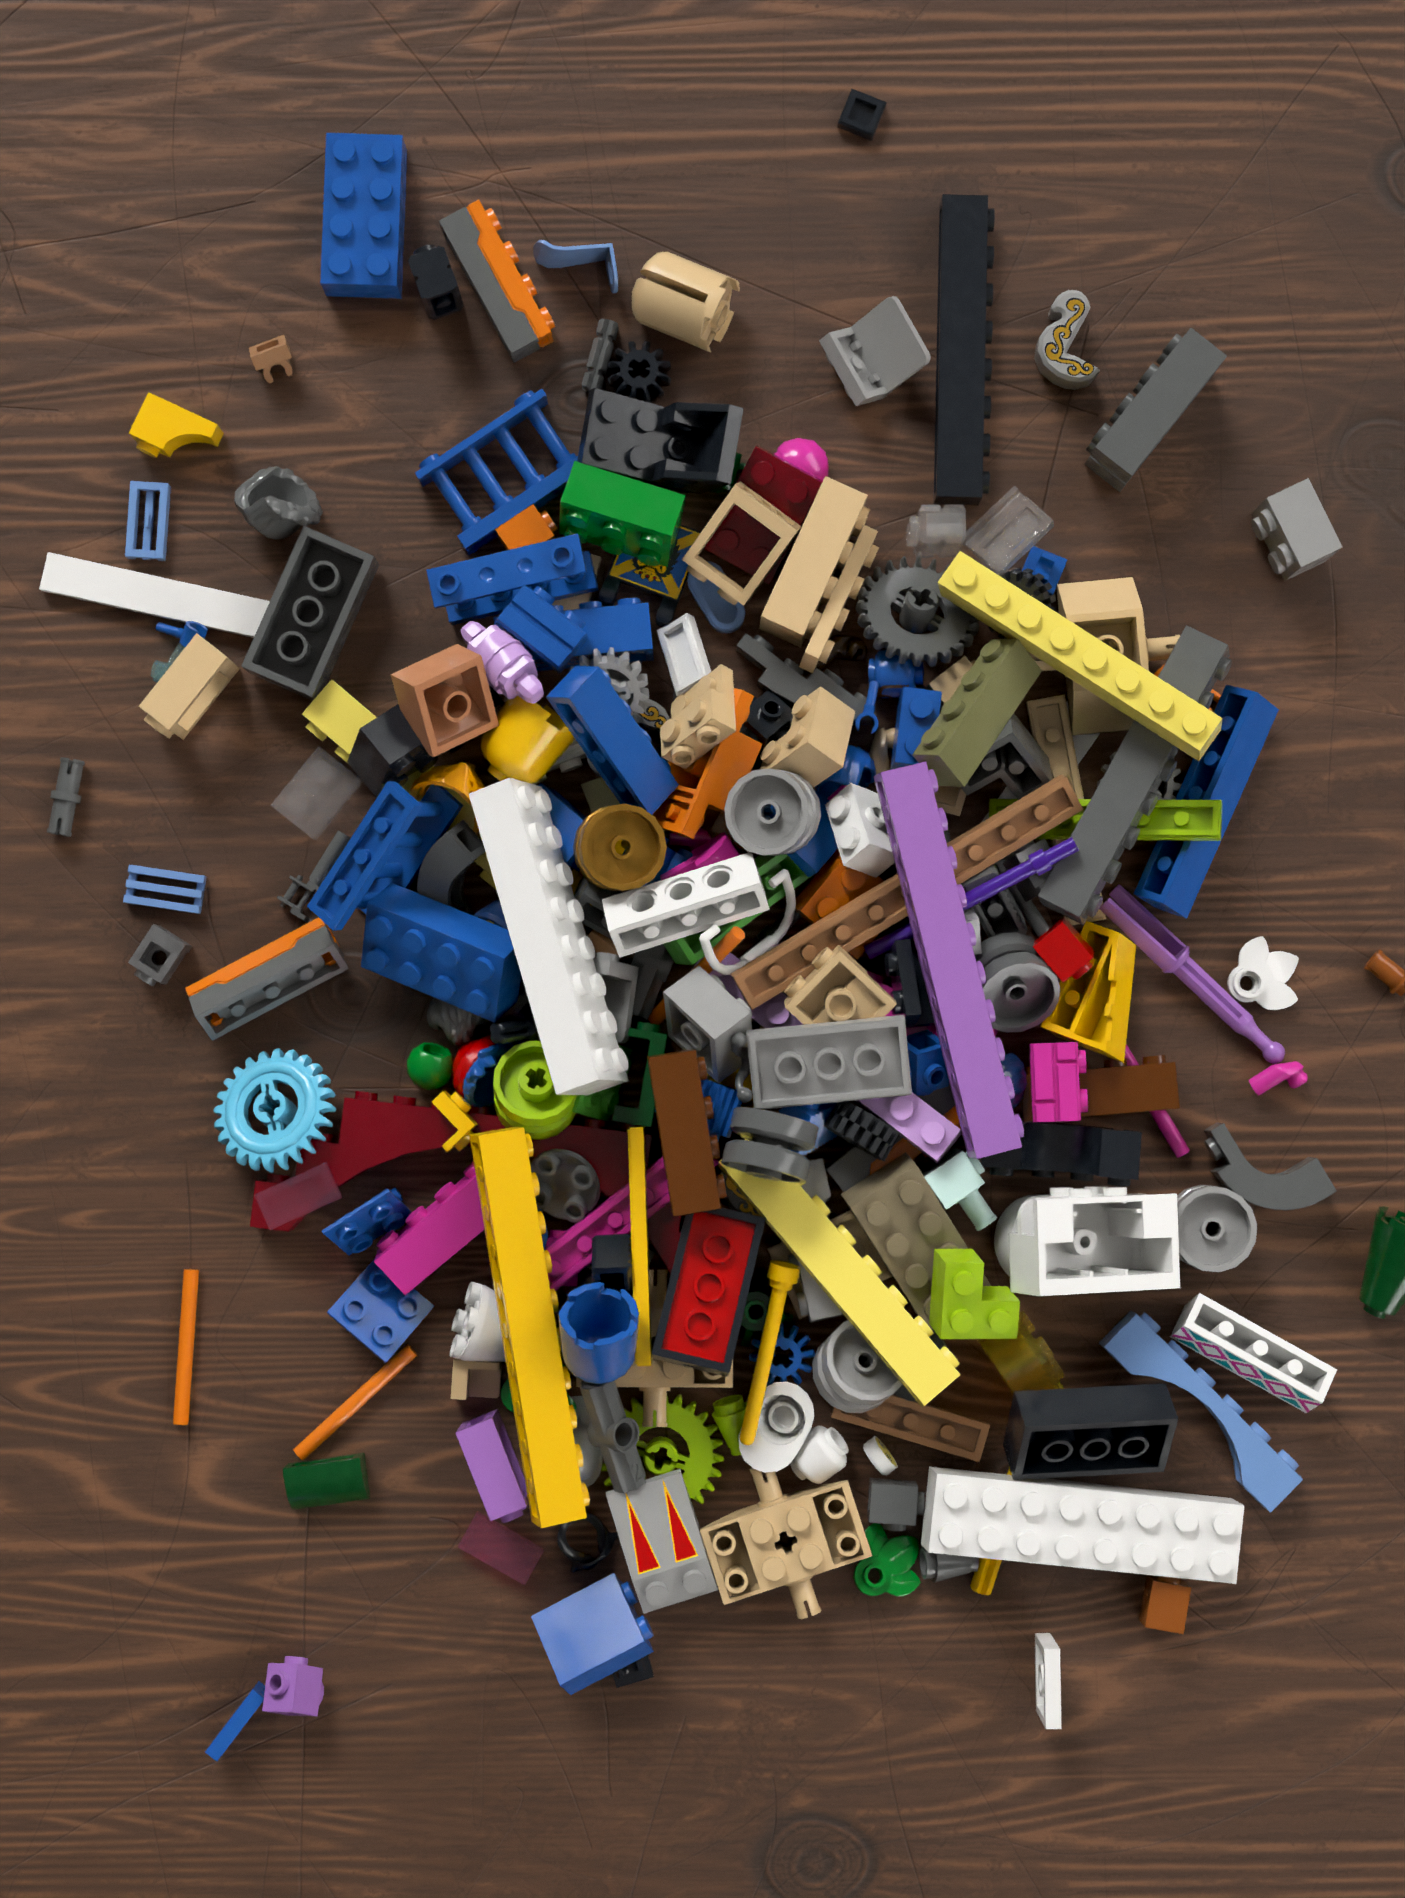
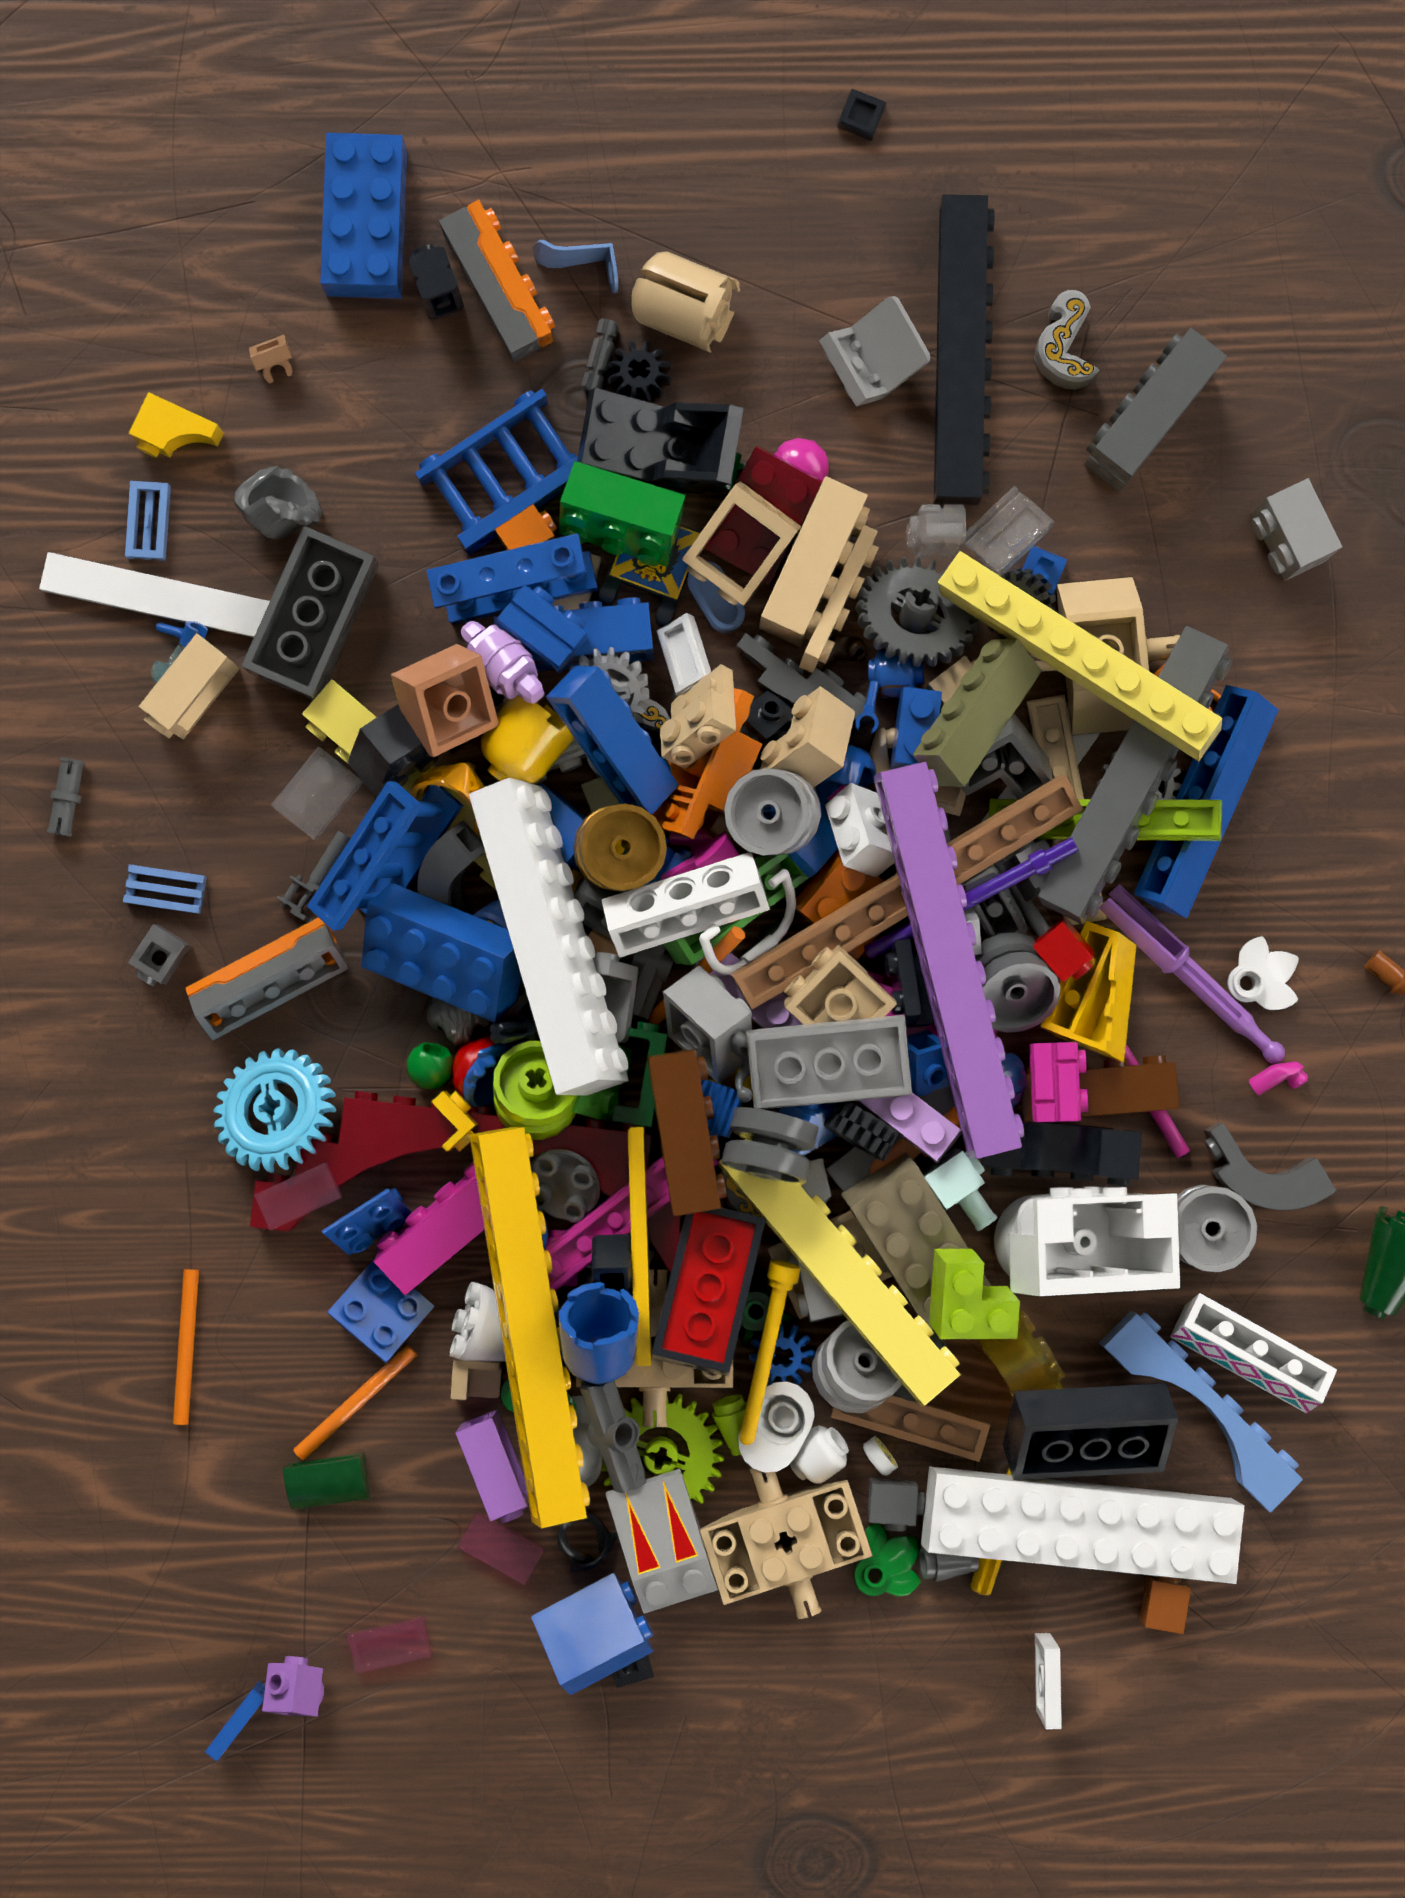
(389, 1644): none -> clear pink tile

